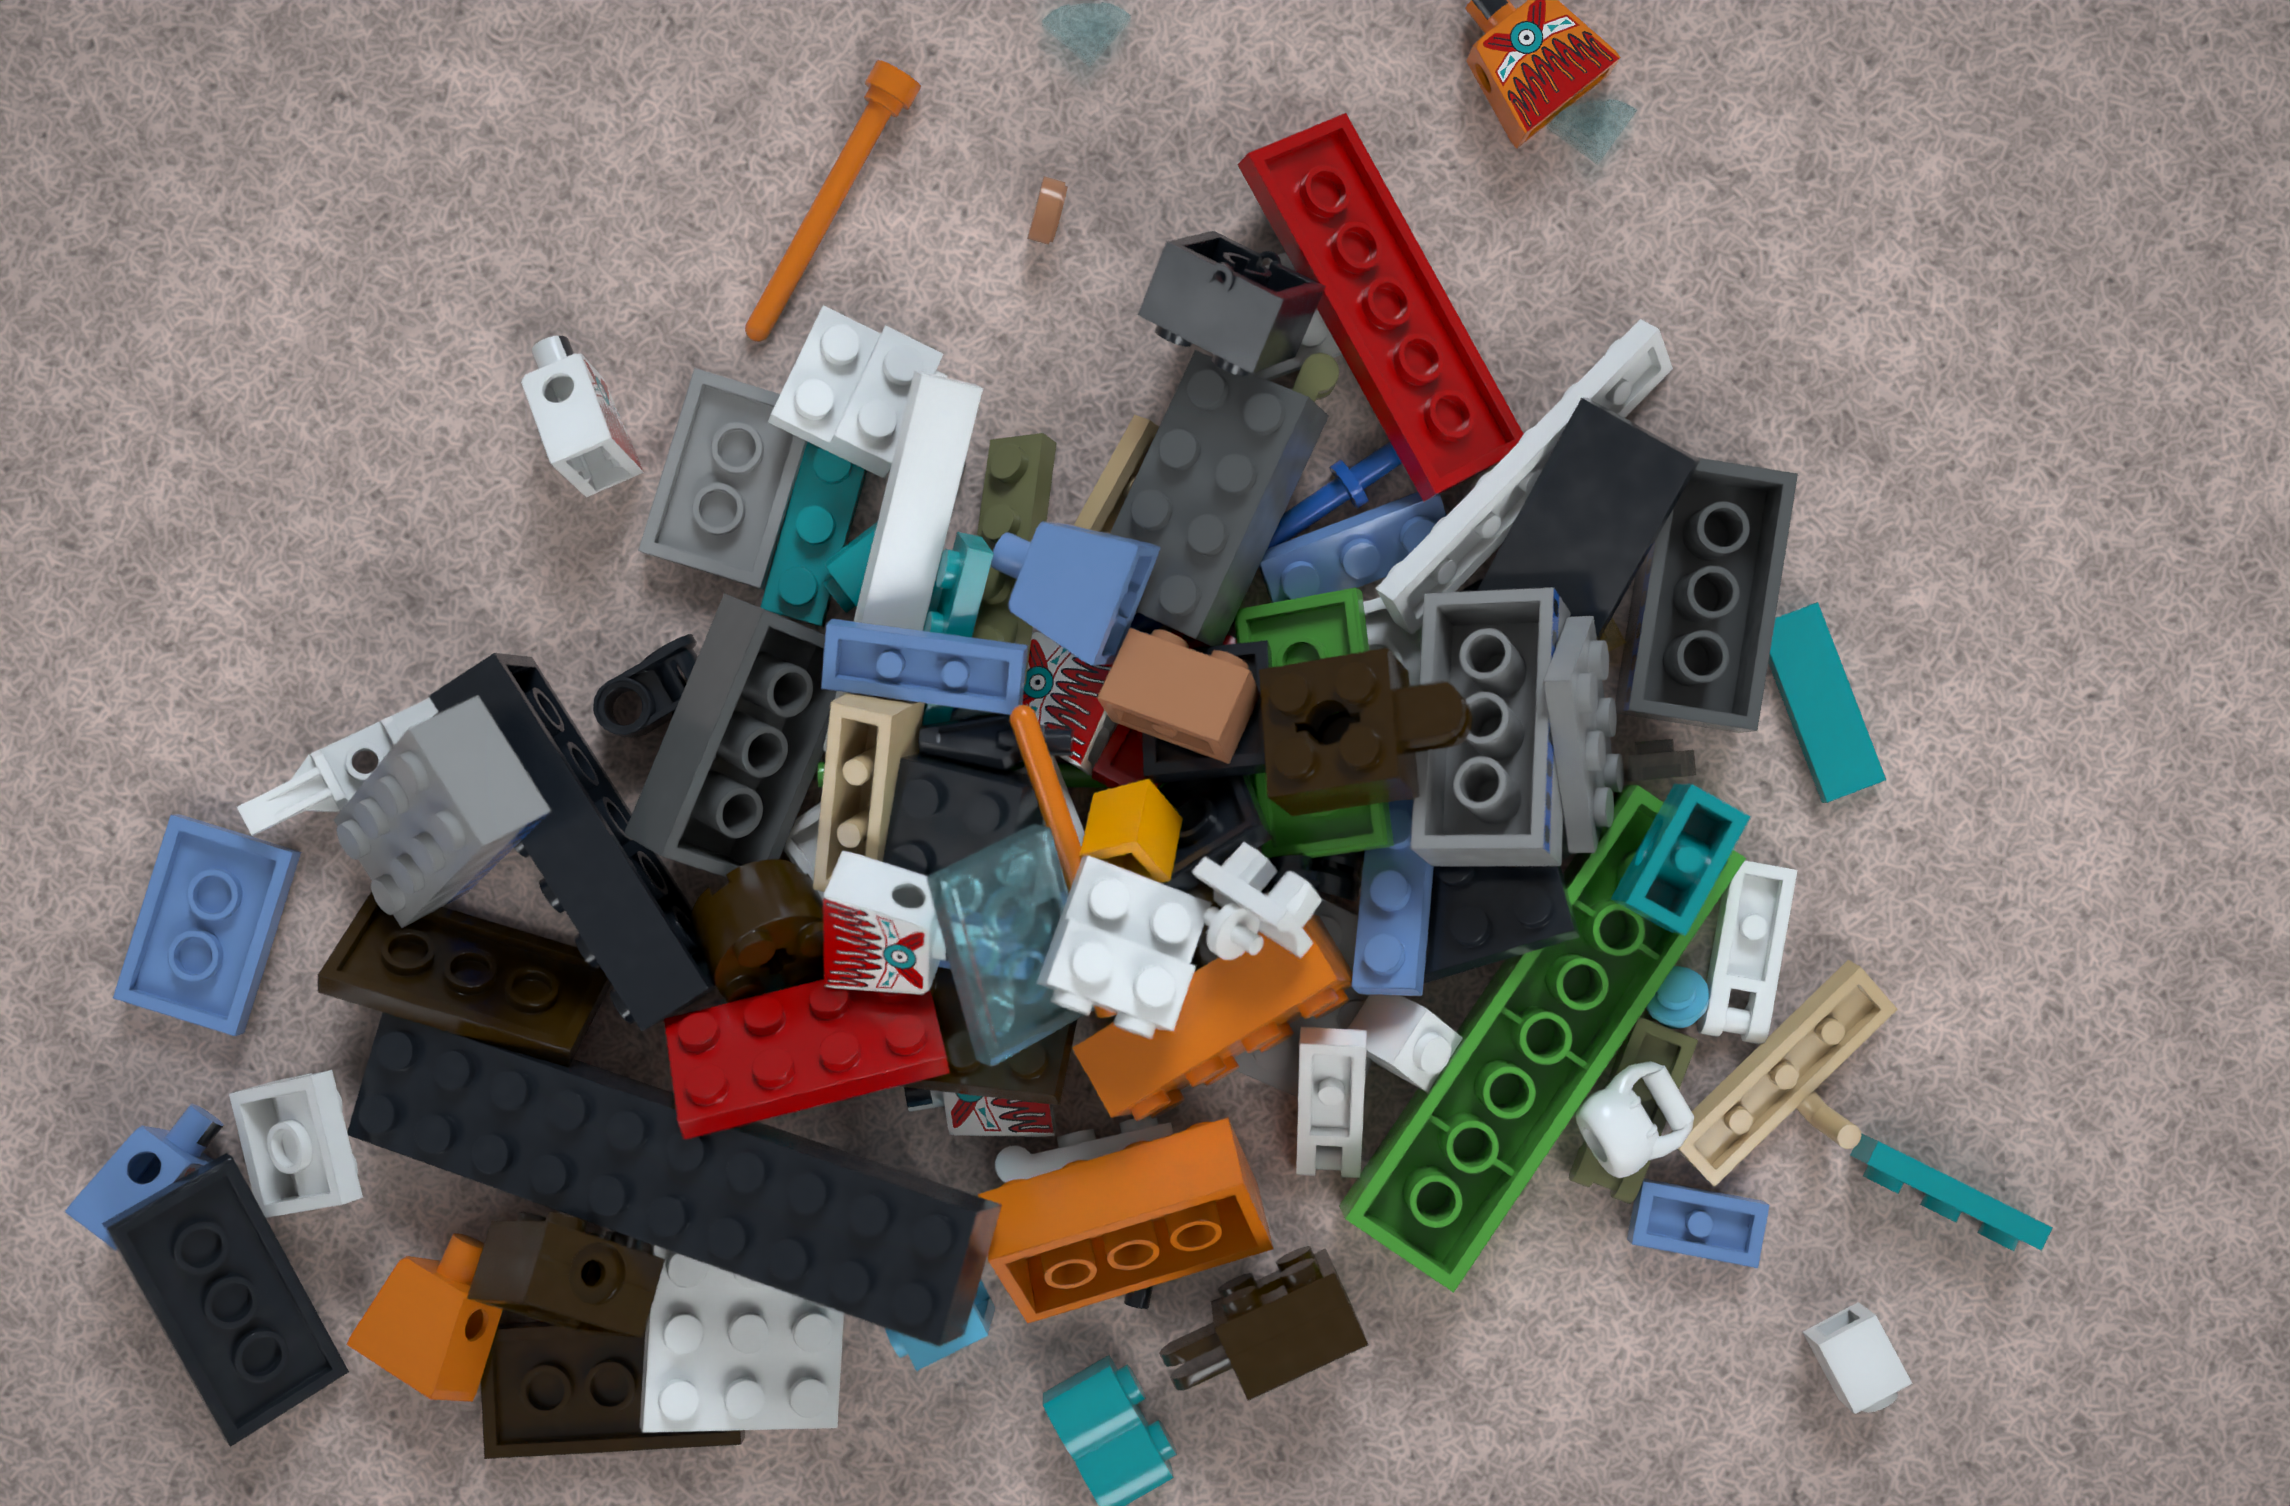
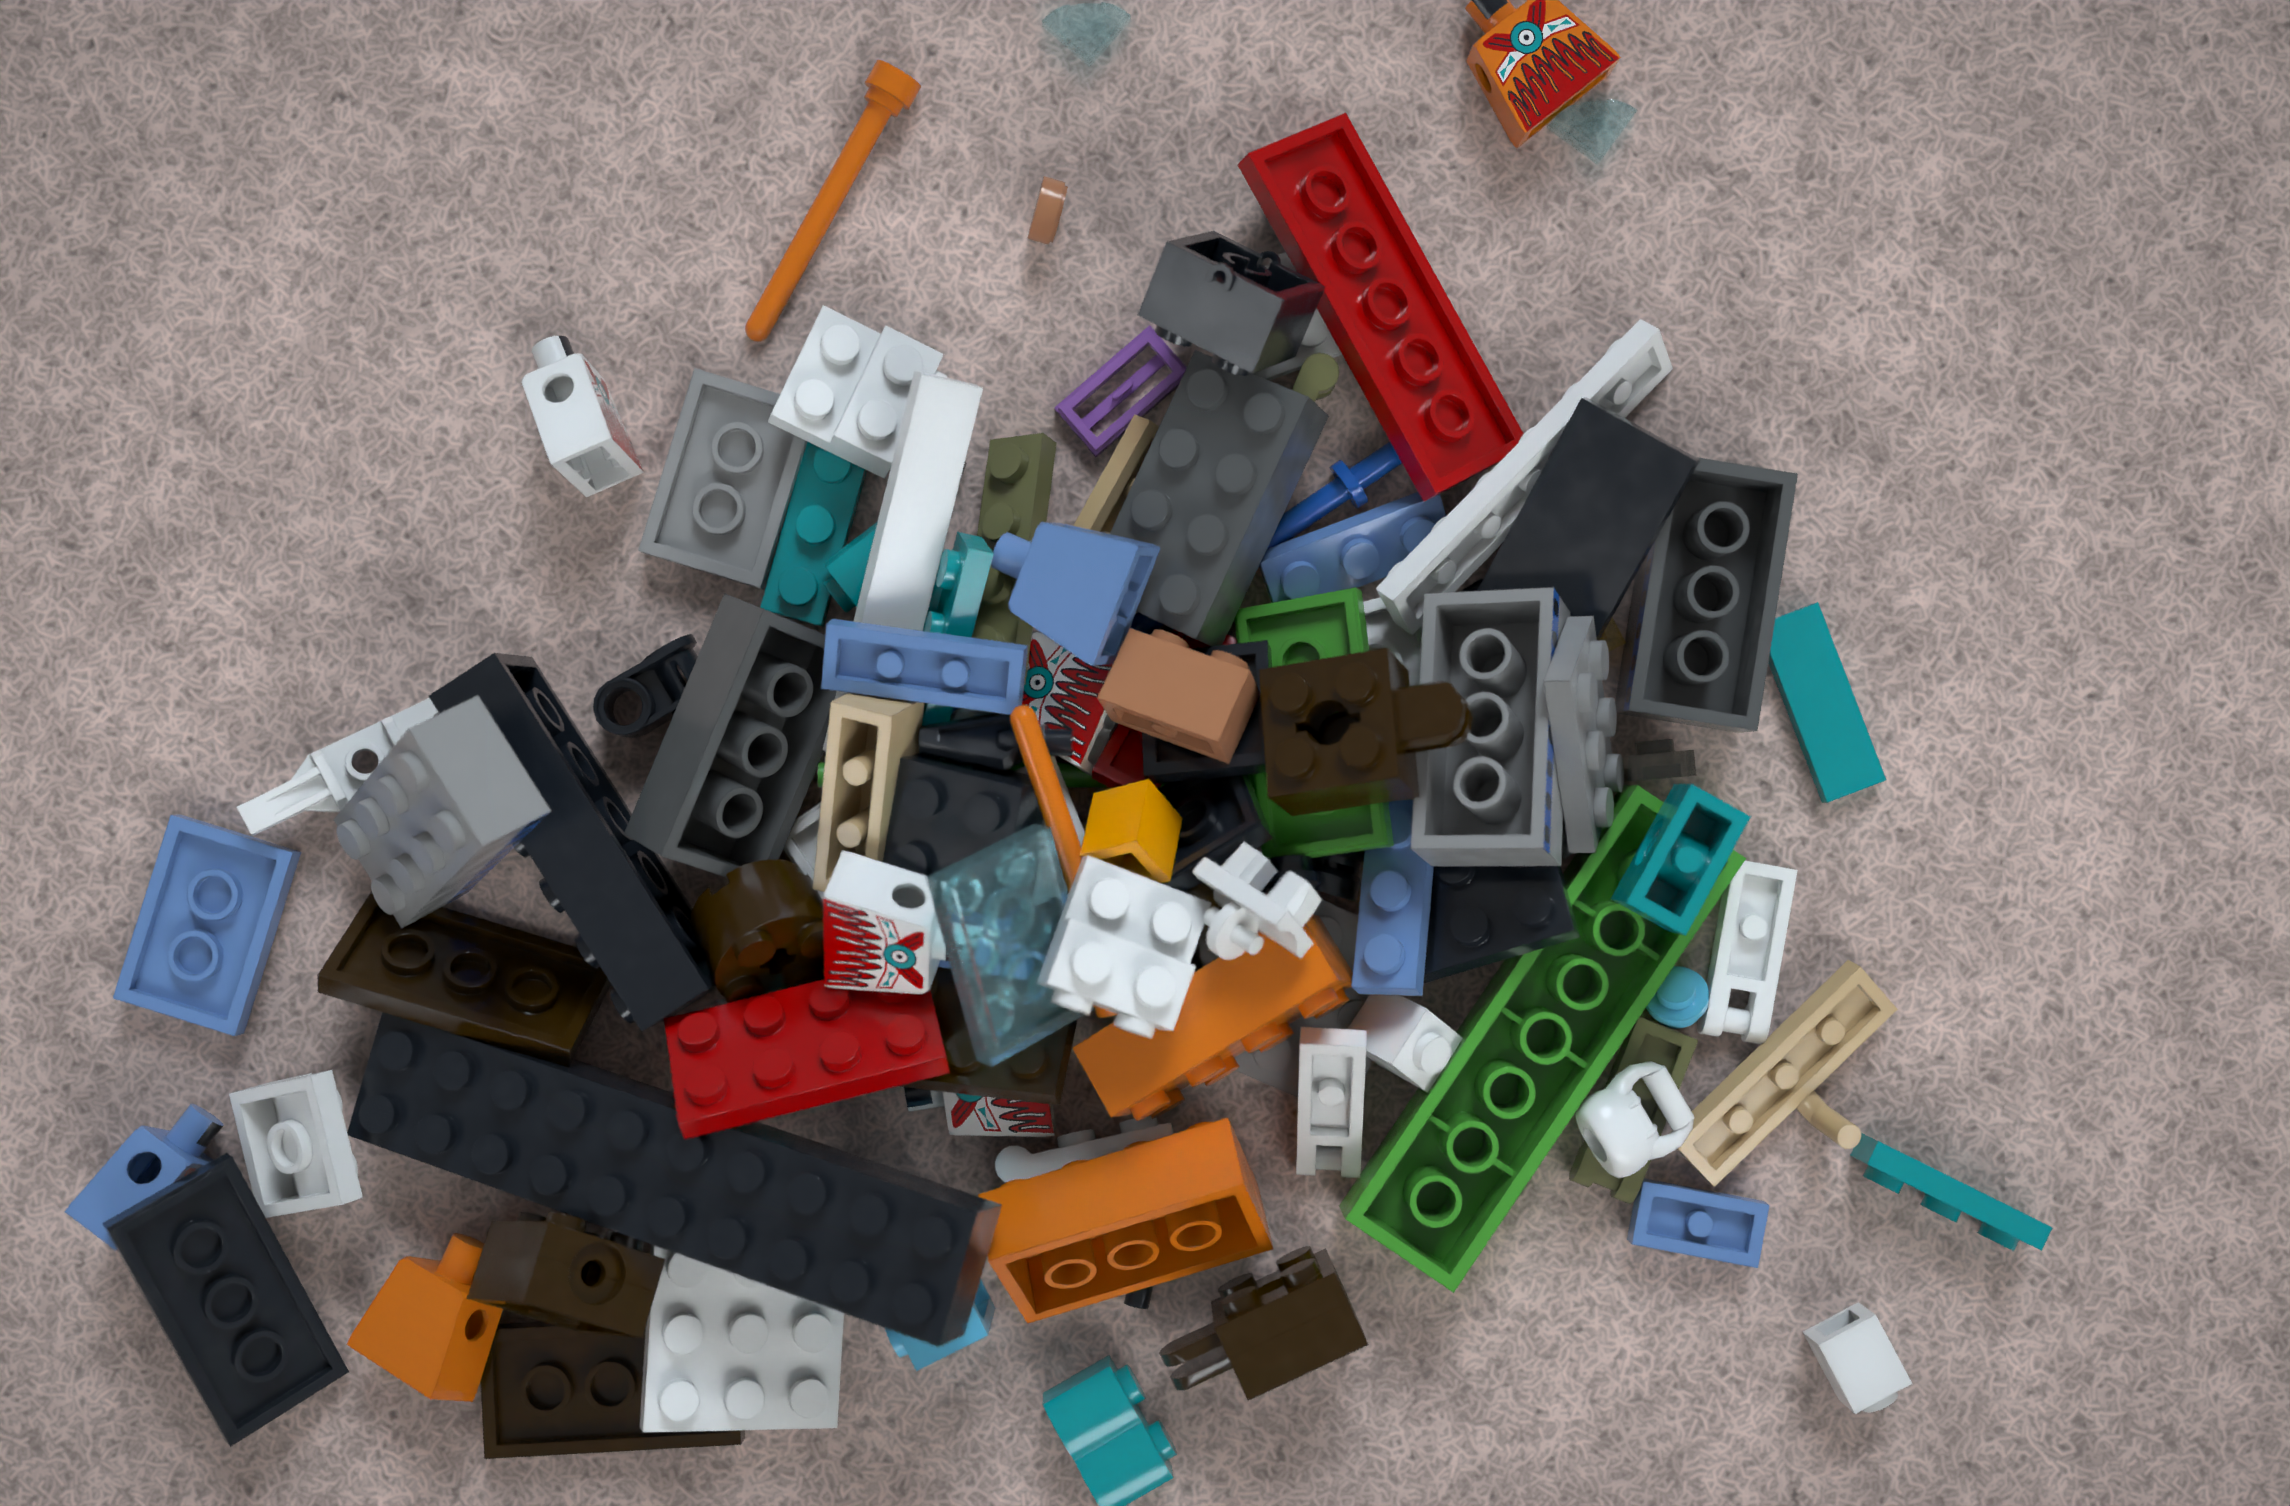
(1082, 427): none -> medium lavender tile

